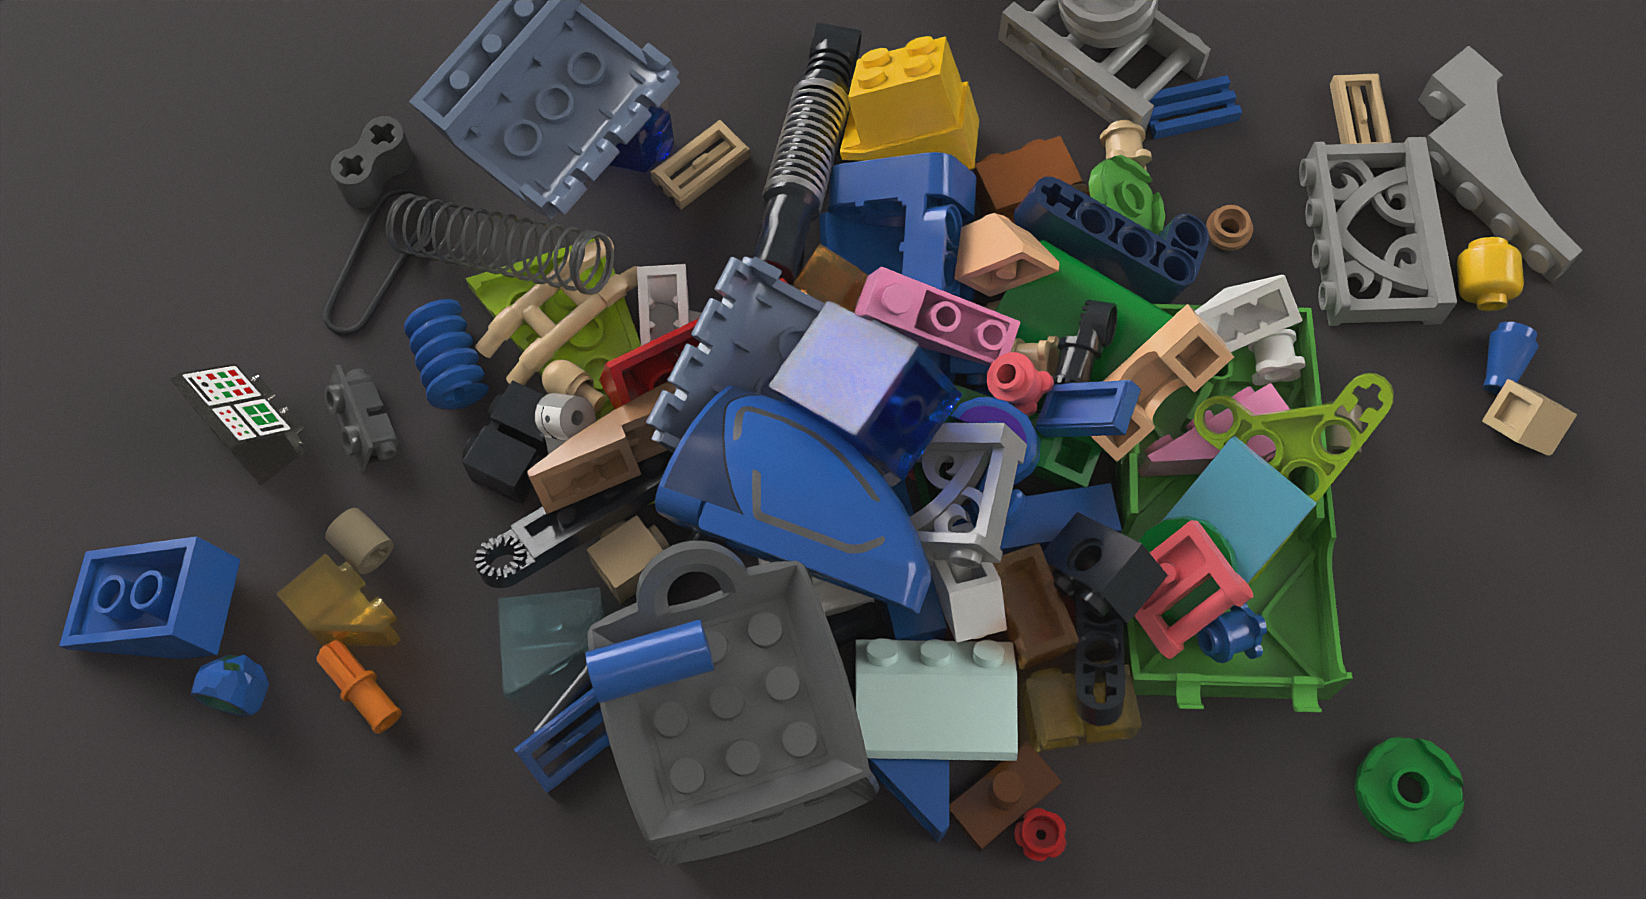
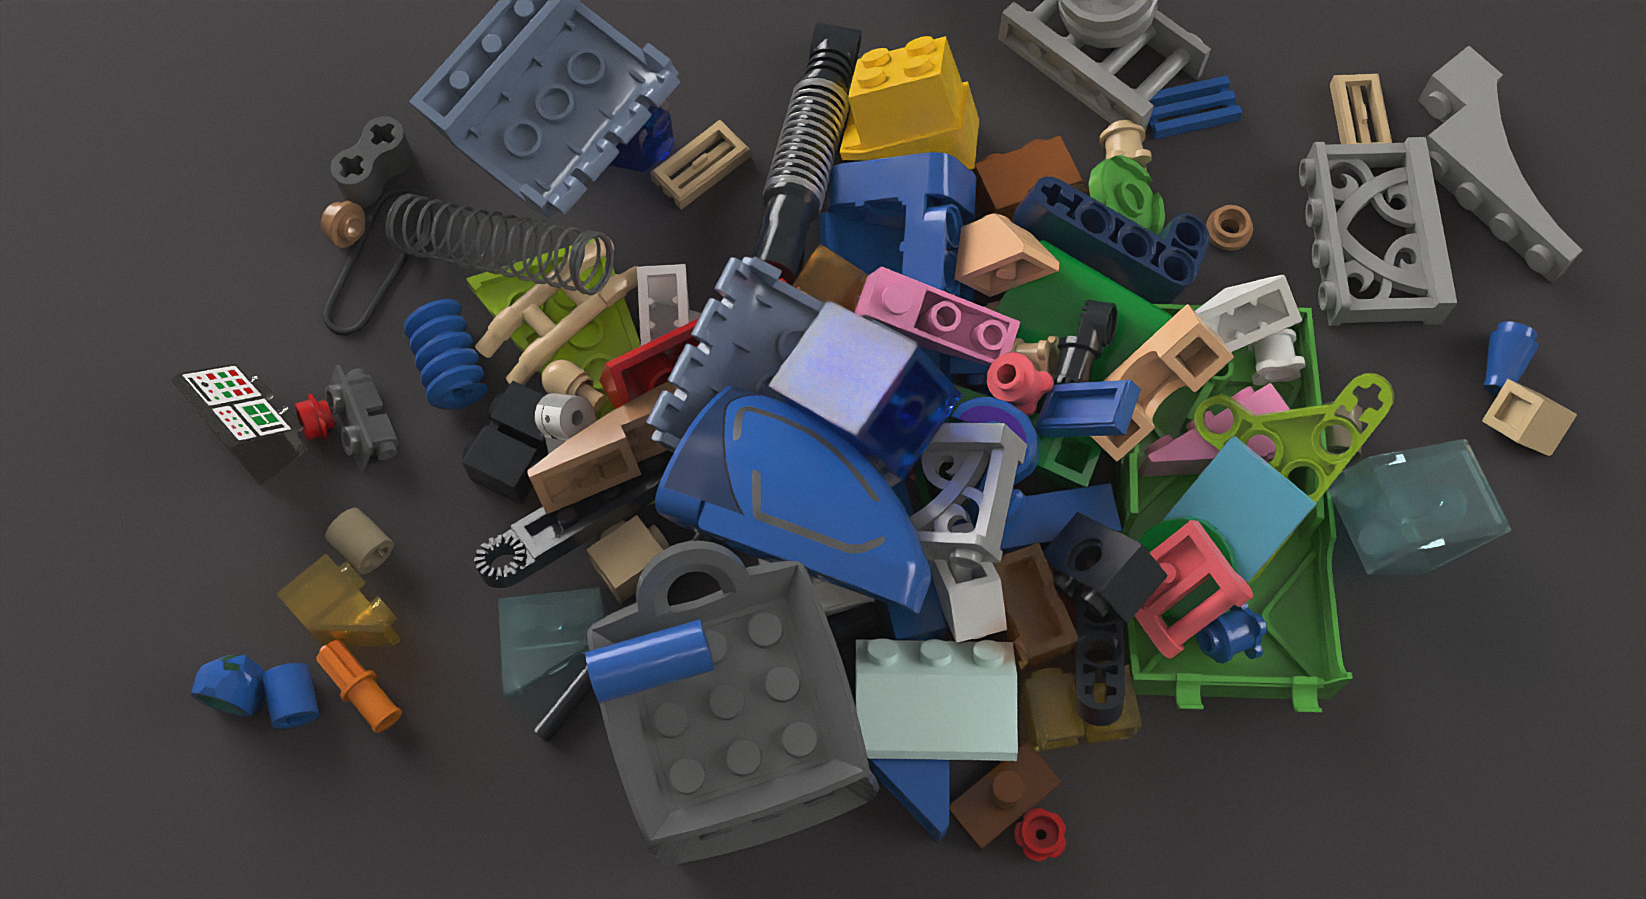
(152, 600): blue slope -> none
(290, 695): none -> blue gear
(314, 417): none -> red plate
(343, 223): none -> medium nougat plate
(553, 727): blue tile -> none
(1392, 814): green tile -> none
(1417, 508): none -> clear light blue slope
(1490, 273): yellow head -> none

